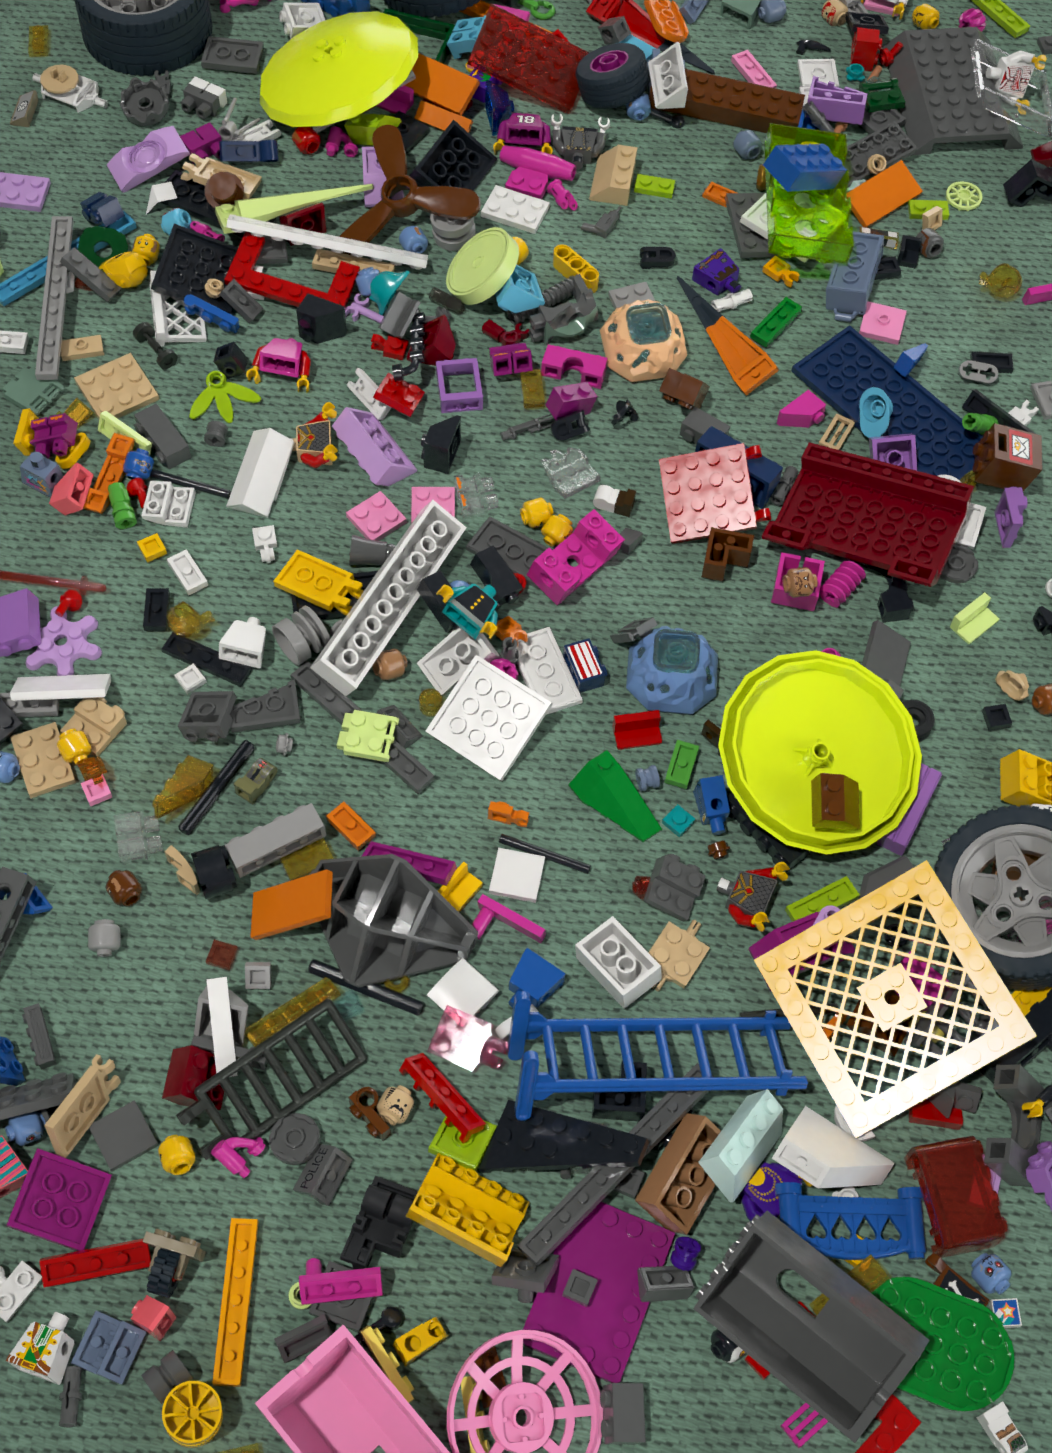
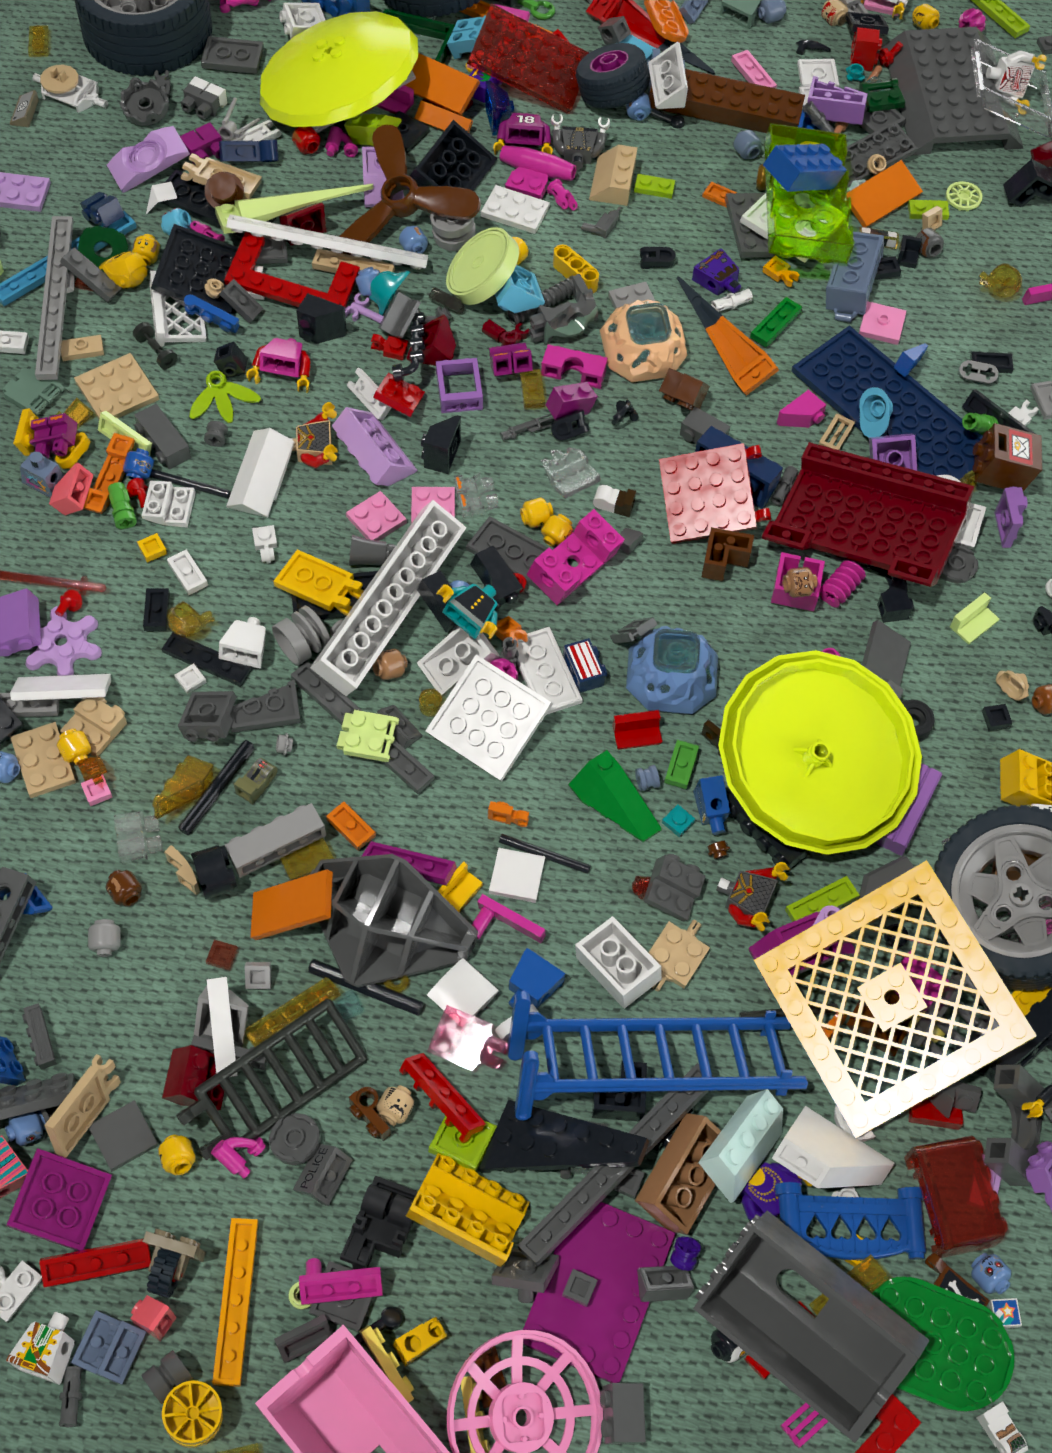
(835, 802): slope -> none

